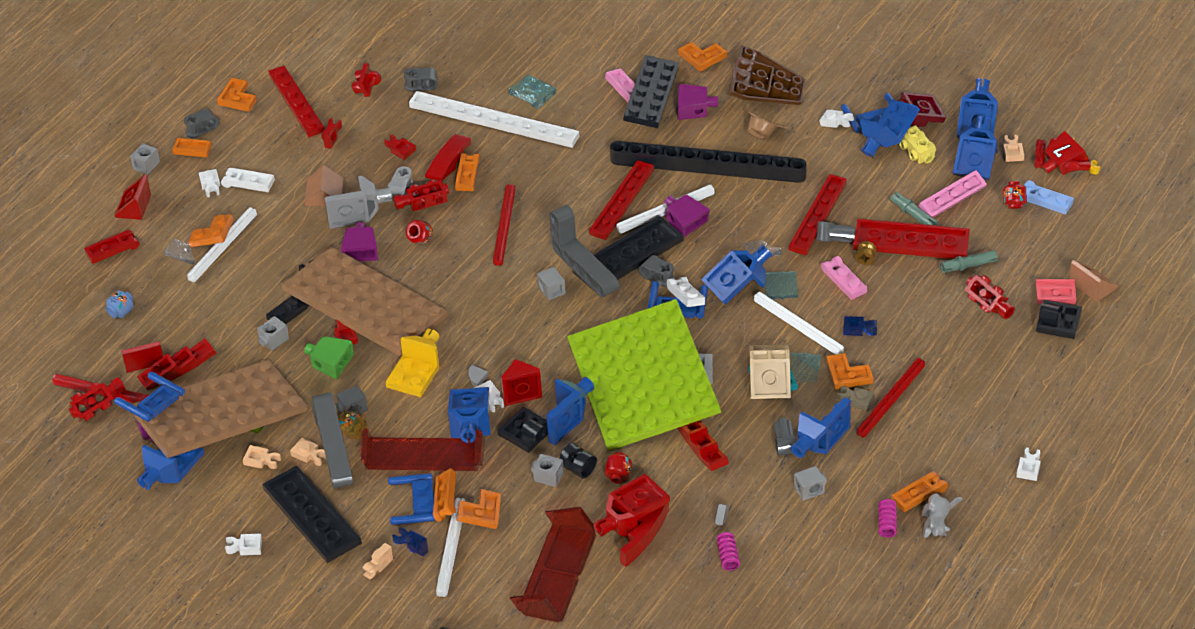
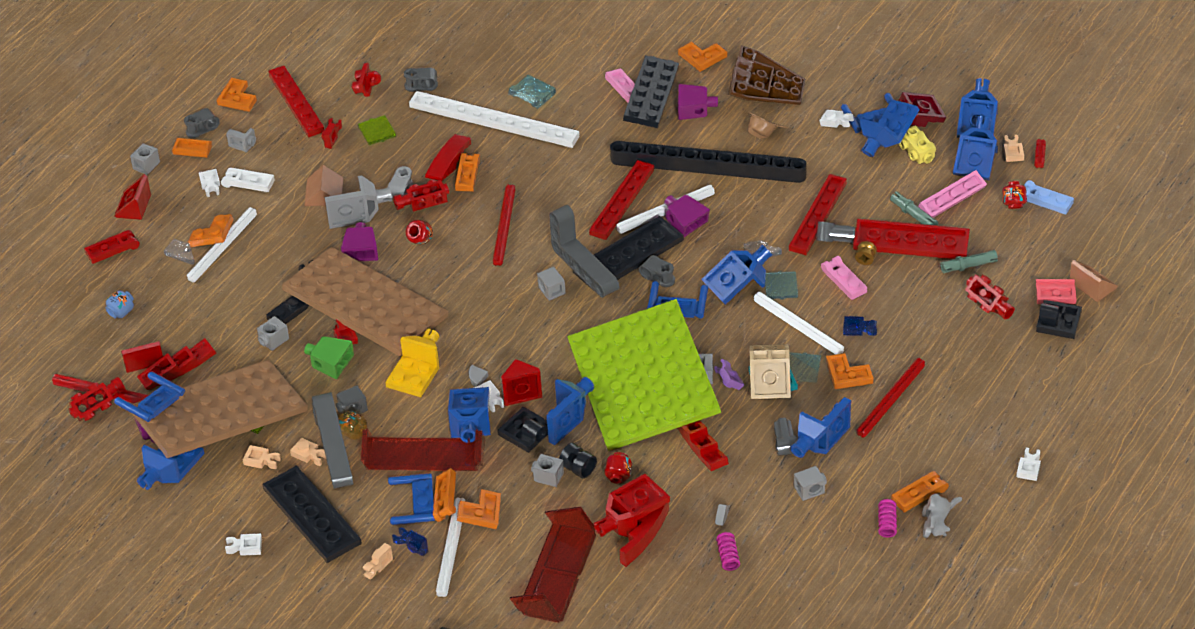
(240, 140): none -> light grey bracket
(376, 130): none -> clear neon green piece
(400, 148): red plate -> none
(685, 292): white plate -> none
(729, 377): none -> medium lavender plate
(859, 397): dark tan plate -> none
(1067, 156): red torso -> none

